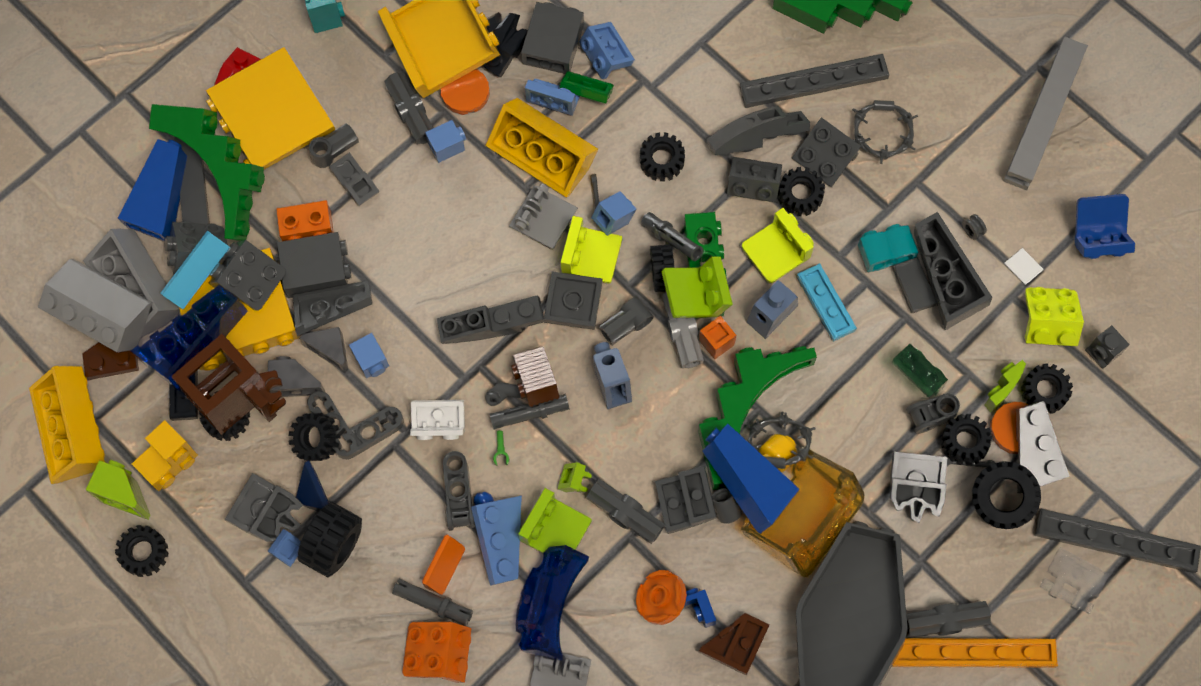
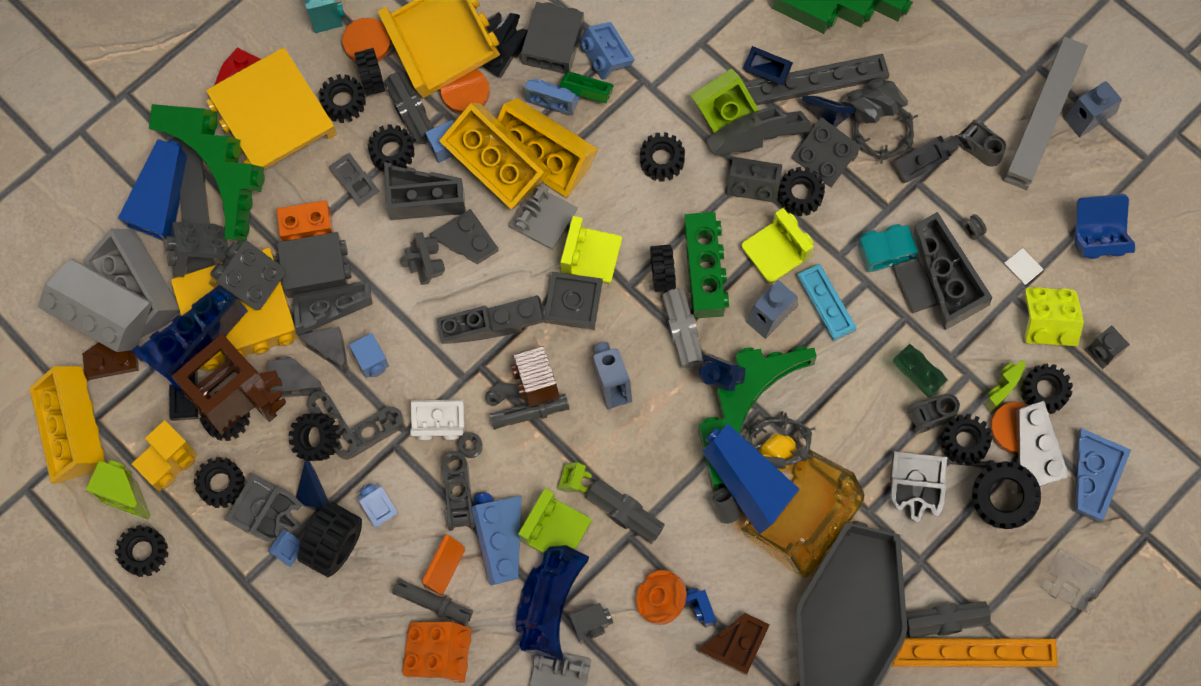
(195, 270): medium azure tile -> none
(208, 472): none -> black tyre
(334, 144): dark grey piece -> none
(338, 86): none -> black tyre
(364, 35): none -> orange tile
(369, 72): none -> black tyre
(376, 503): none -> medium blue bracket
(391, 135): none -> black tyre
(418, 258): none -> dark grey hips
(421, 193): none -> dark grey wedge
(467, 237): none -> dark grey wing
(478, 446): none -> dark grey bush
(494, 155): none -> yellow slope
(500, 448): bright green hand -> none
(591, 622): none -> dark grey brick
(595, 189): dark grey hinge -> none
(613, 213): medium blue brick -> none
(631, 317): dark grey piece -> none
(665, 231): dark grey pin -> none
(686, 500): dark grey slope -> none
(697, 290): lime bracket -> none
(717, 337): orange panel -> none
(721, 372): none -> dark blue hips
(724, 100): none -> lime slope
(767, 65): none -> dark blue slope
(830, 110): none -> dark blue slope
(876, 100): none -> dark grey plate
(925, 157): none -> black hinge
(979, 141): none -> dark grey piece
(1098, 473): none -> medium blue wing
(1099, 106): none -> sand blue torso
(1118, 541): dark grey tile -> none

